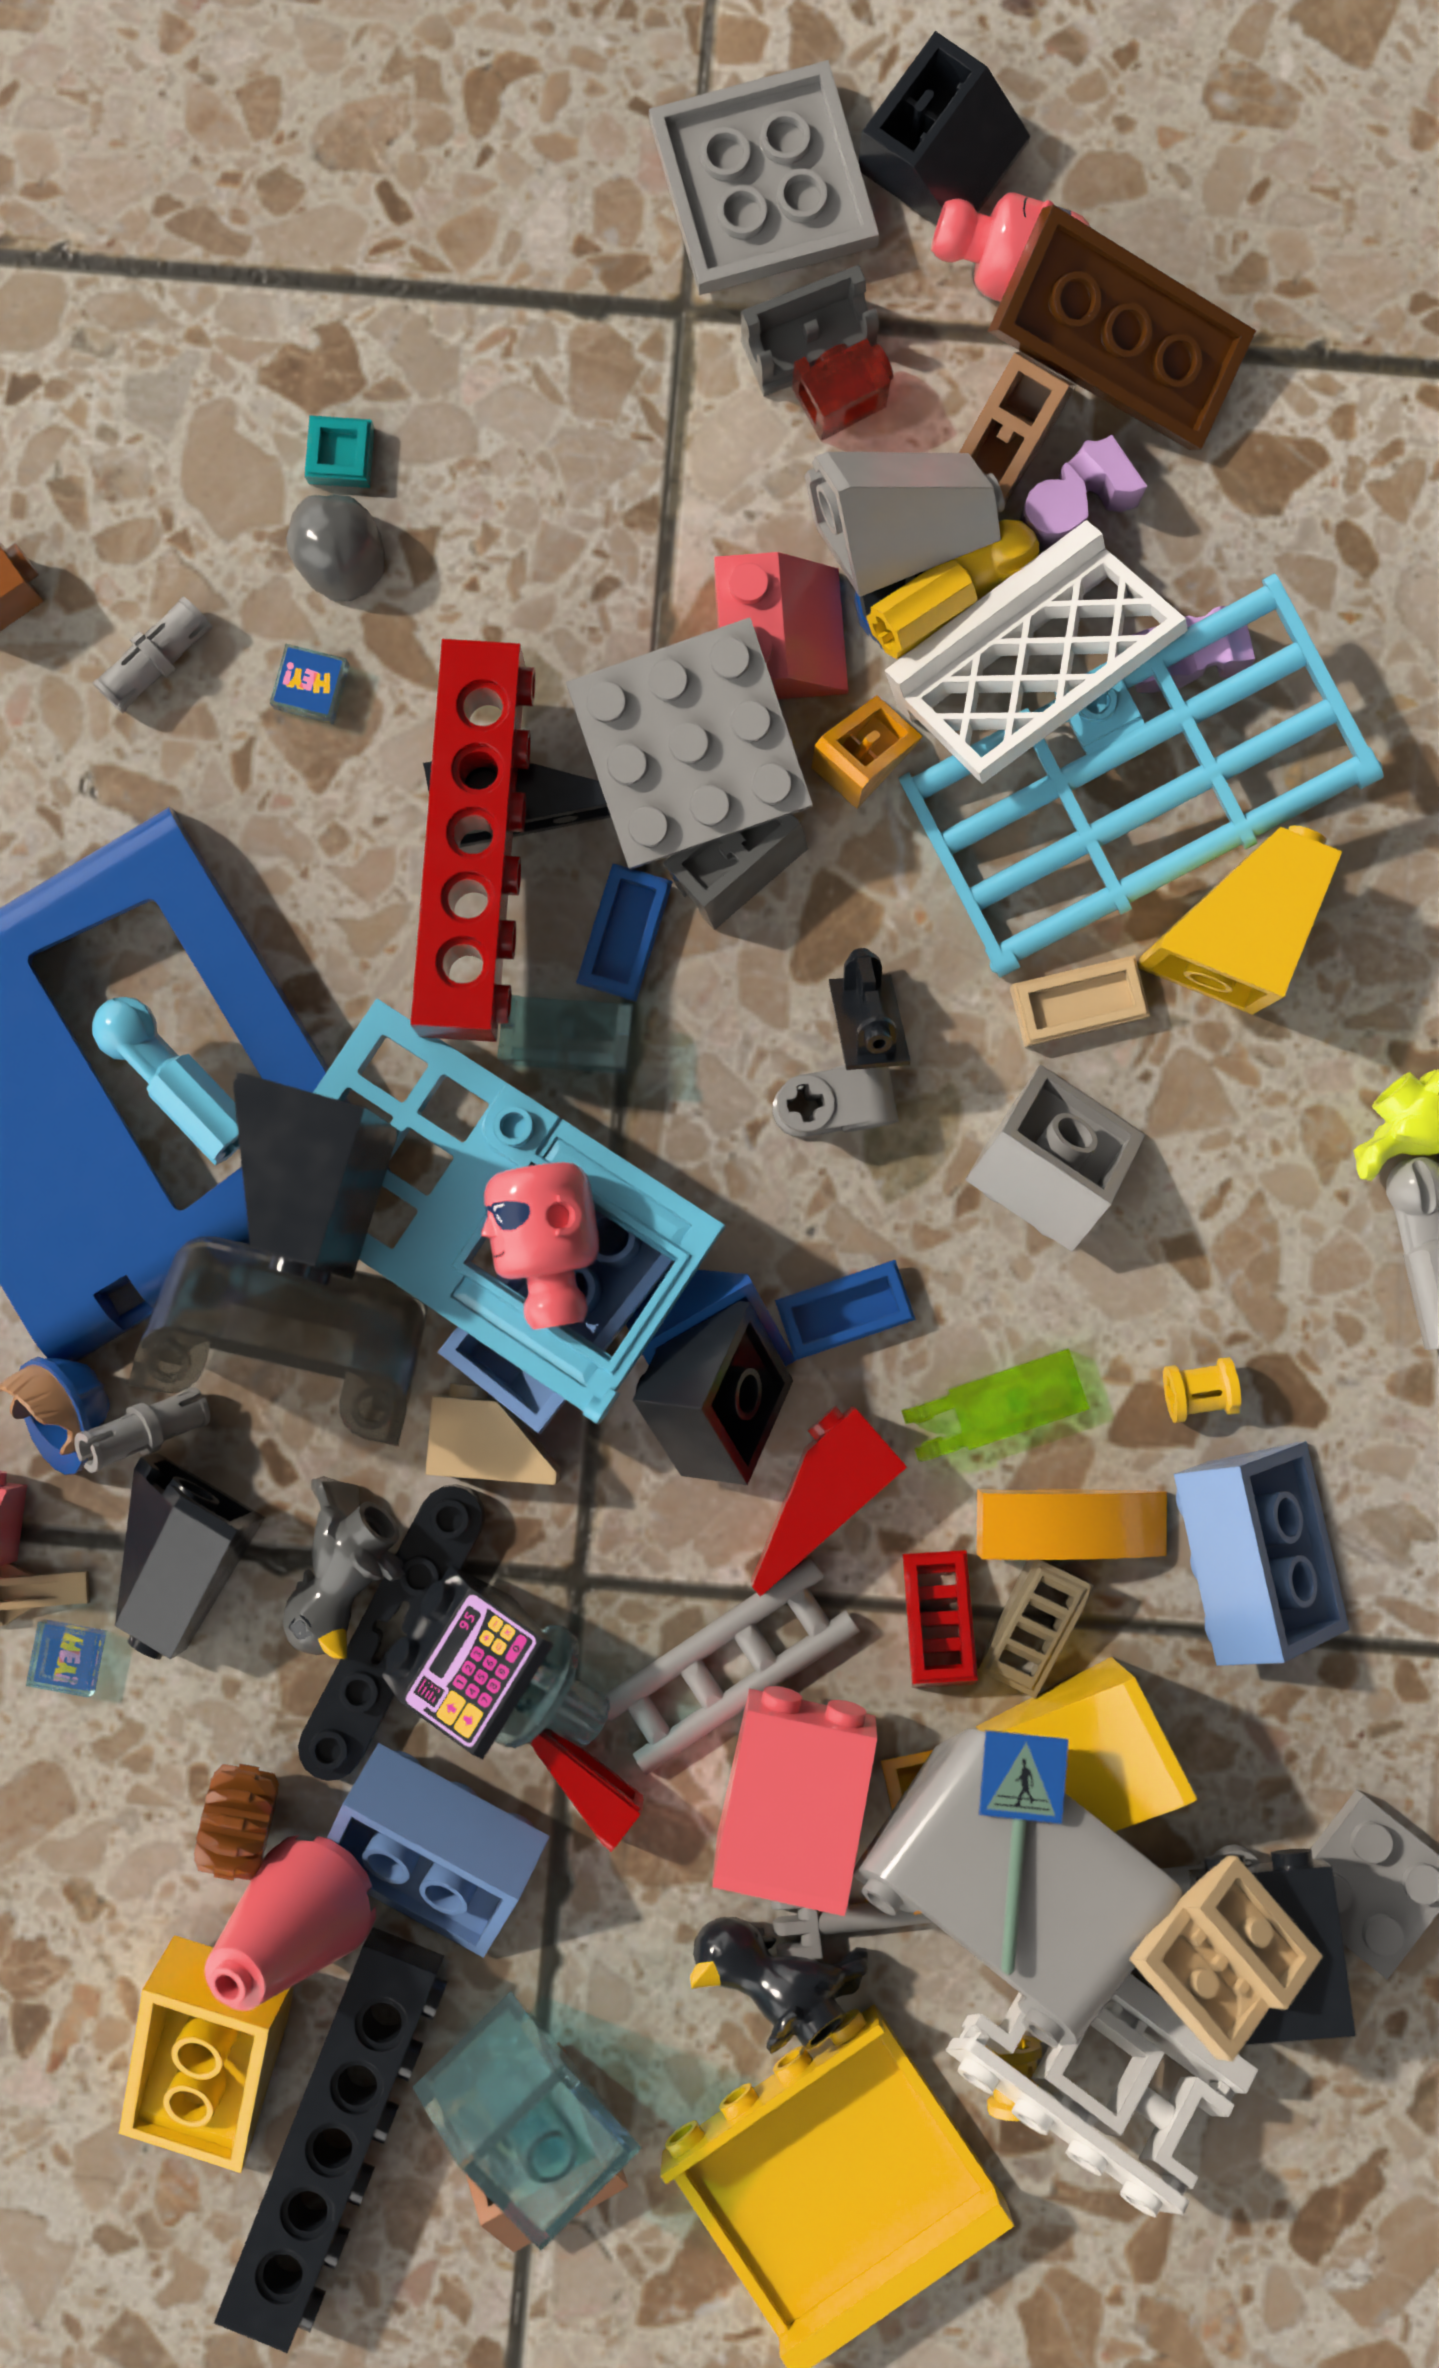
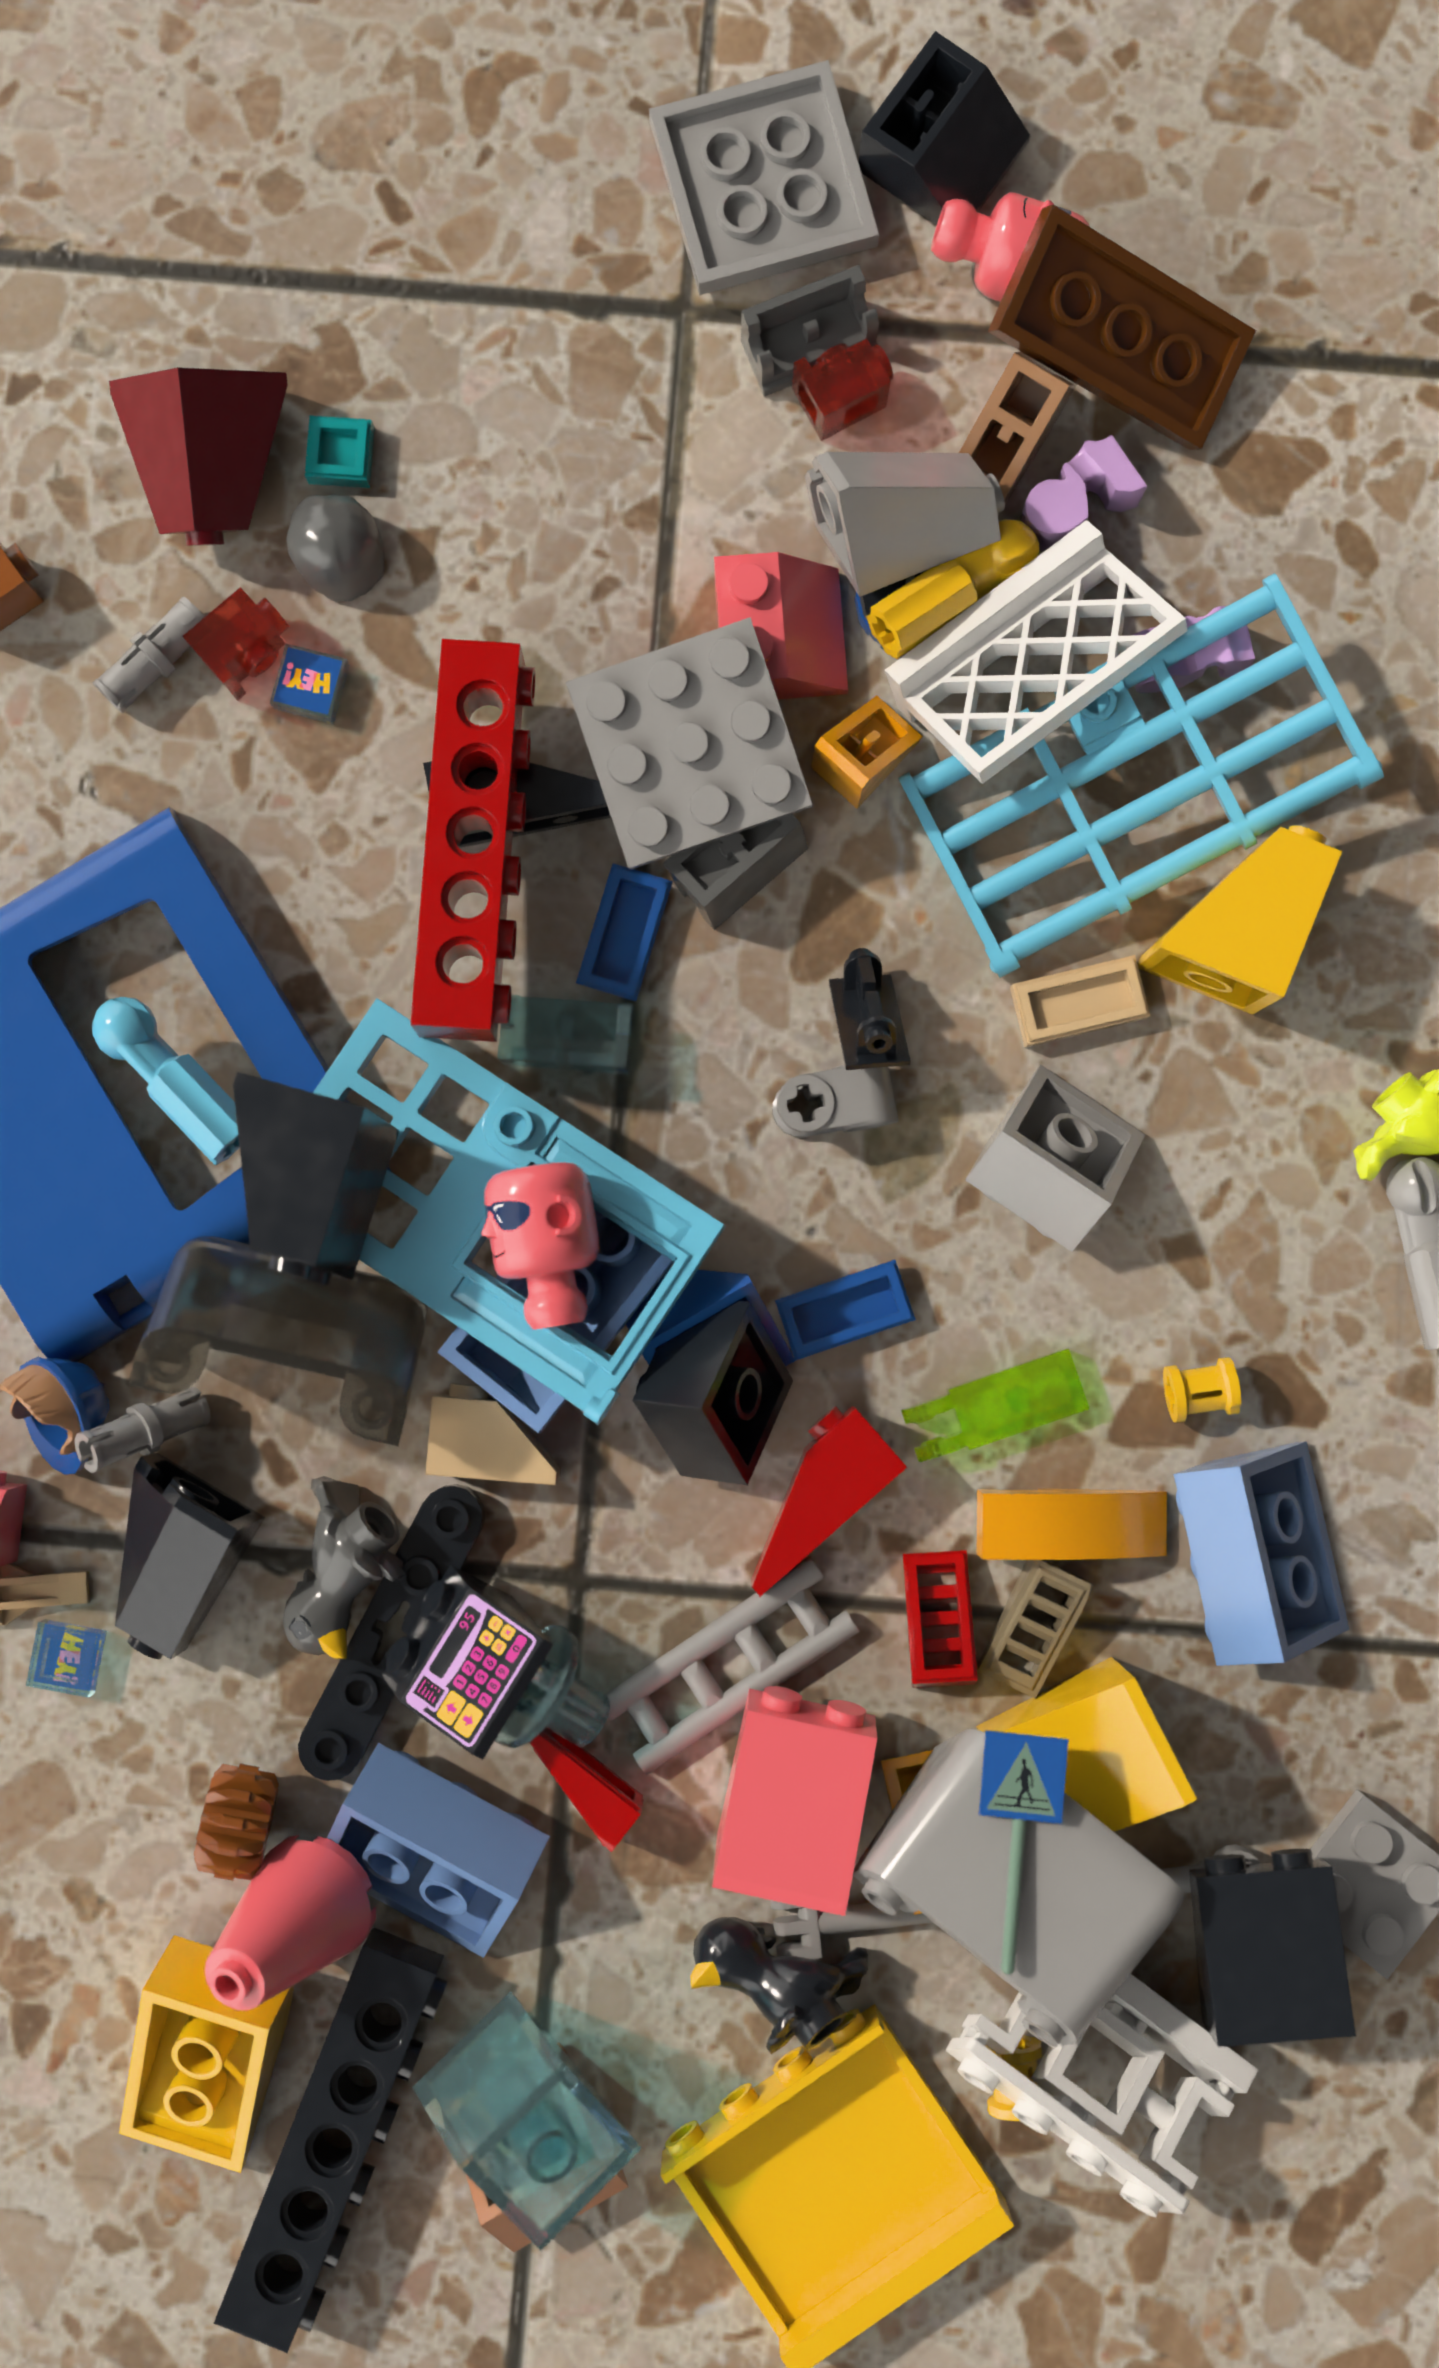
(200, 444): none -> dark red slope
(238, 639): none -> clear red brick
(1226, 1957): tan slope -> none

